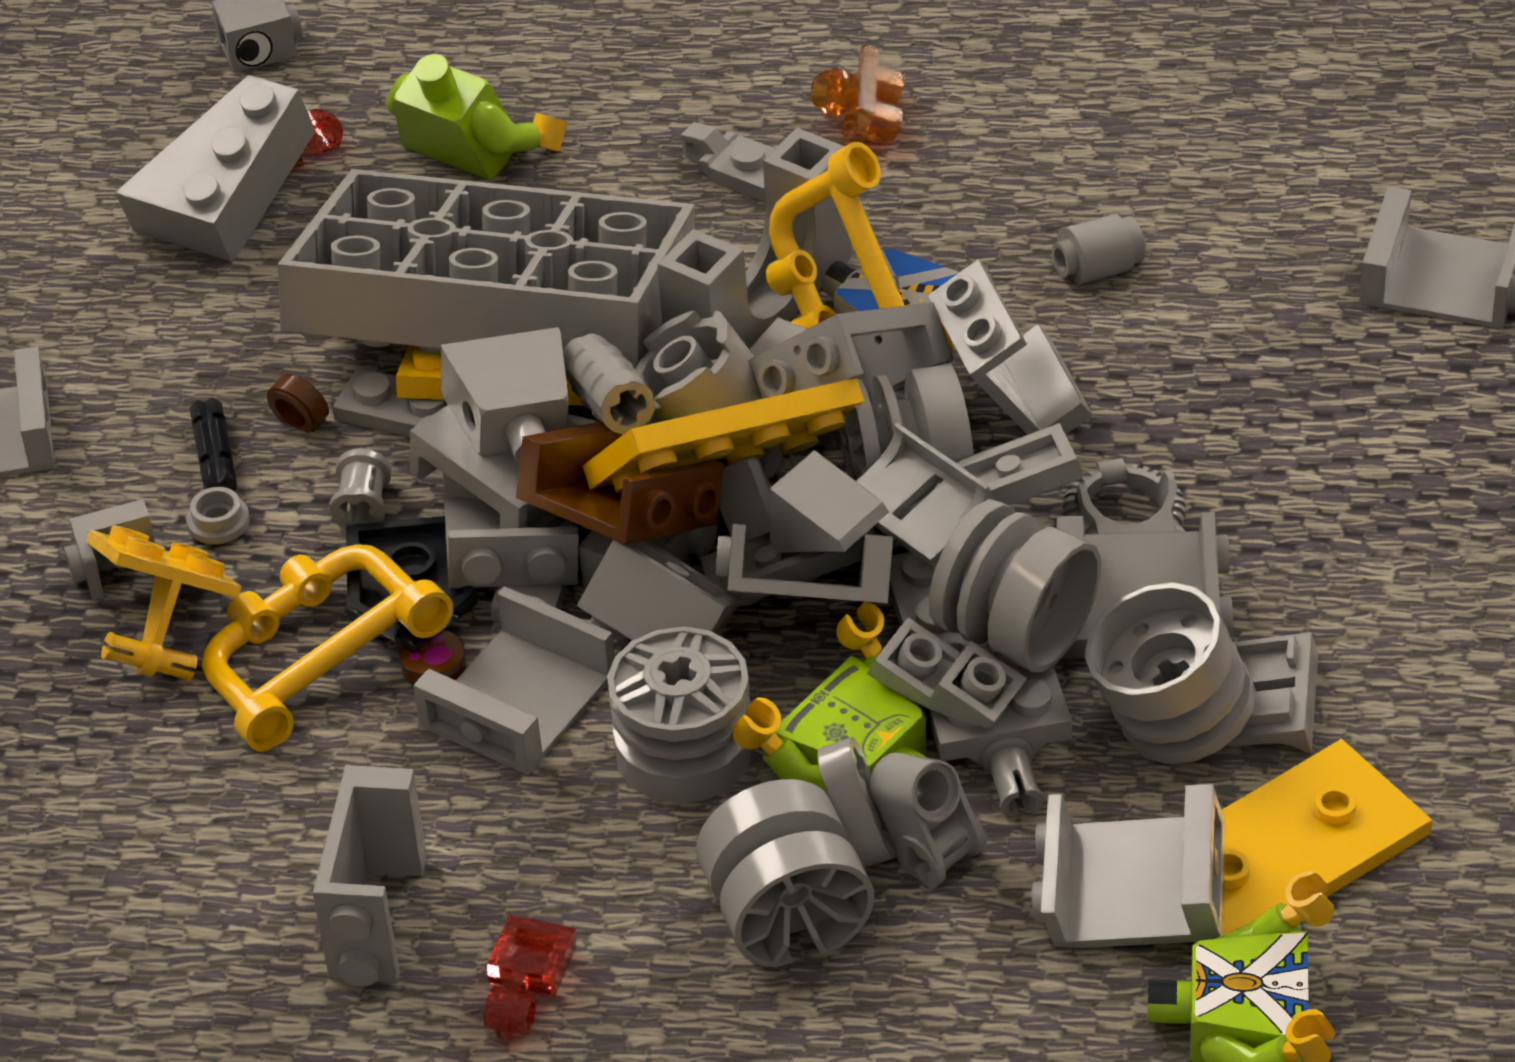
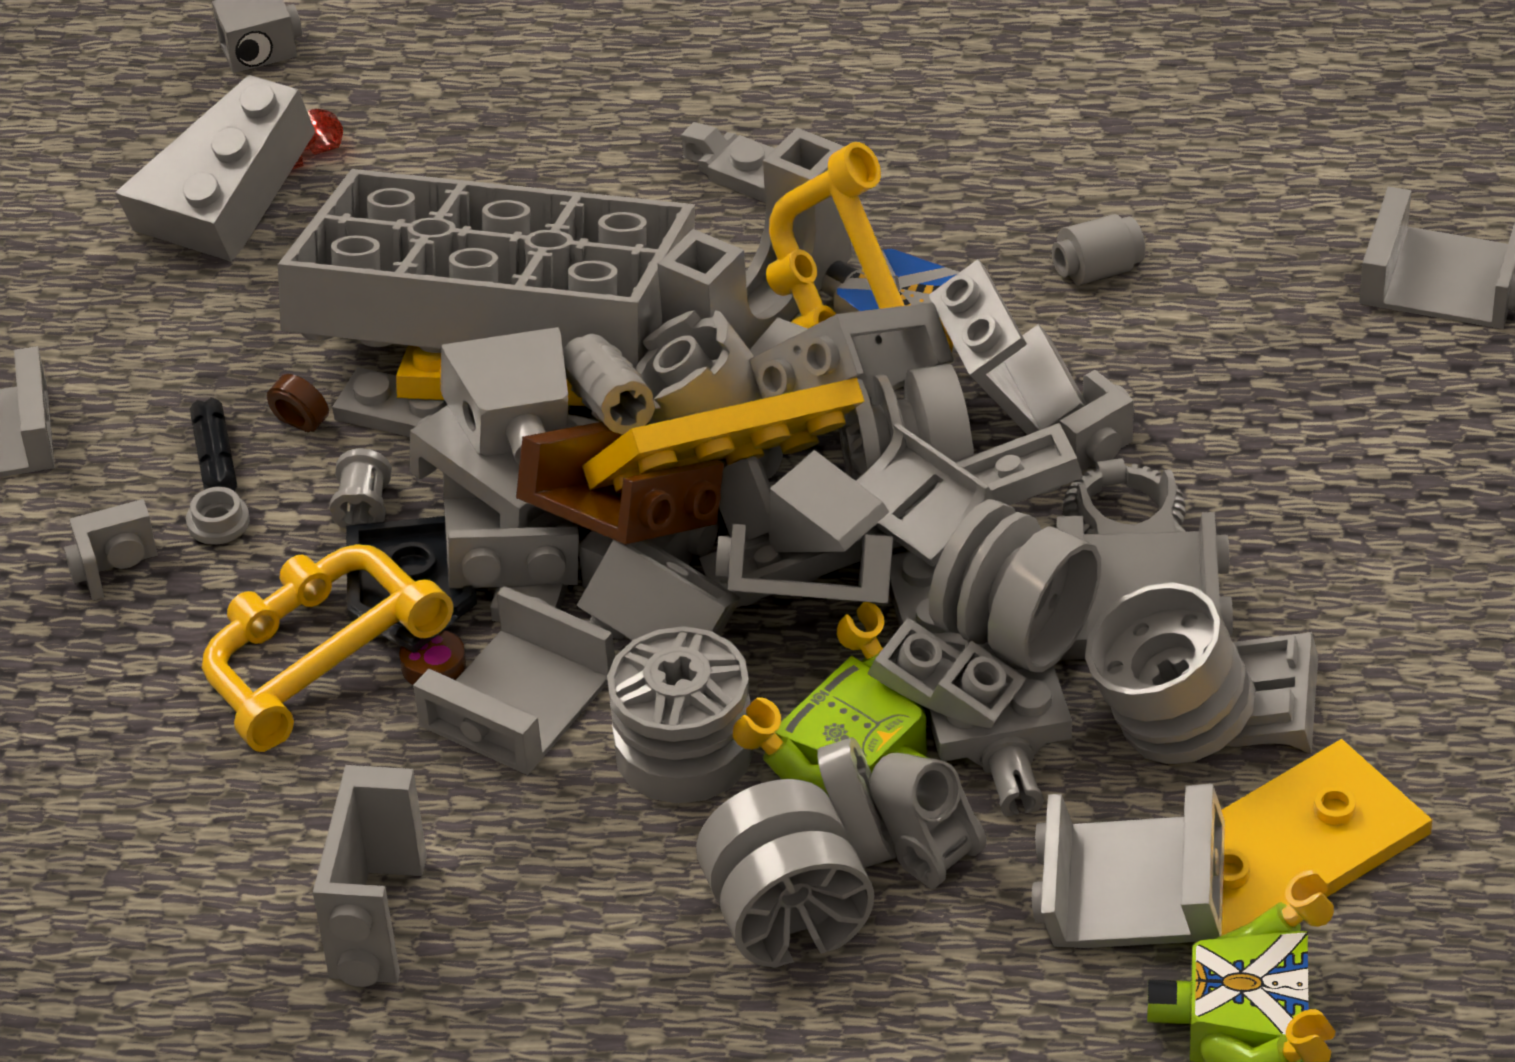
(171, 569): yellow plate -> none
(462, 119): lime torso -> none
(525, 959): clear red plate -> none
(864, 99): clear orange hips -> none
(1103, 424): none -> light grey bracket

